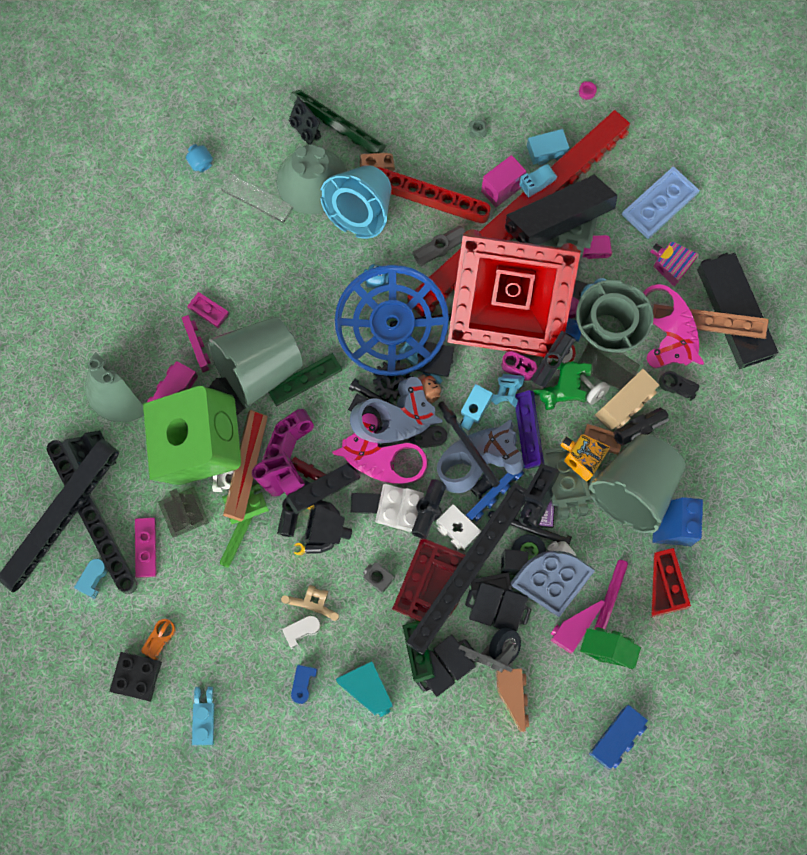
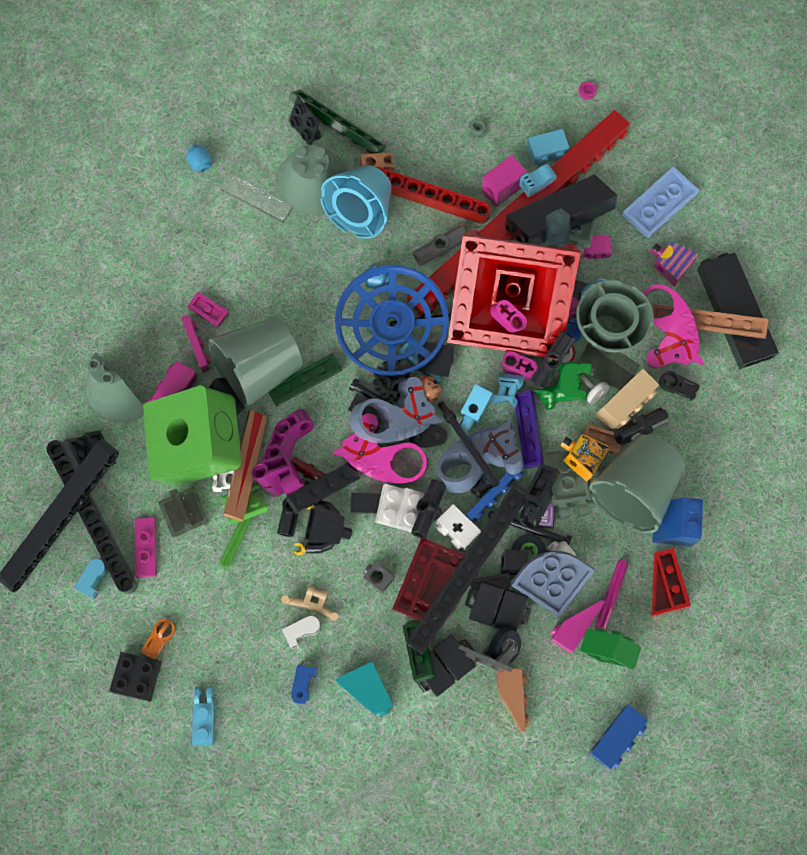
(506, 320): none -> dark pink beam
(557, 228): none -> clear light blue slope

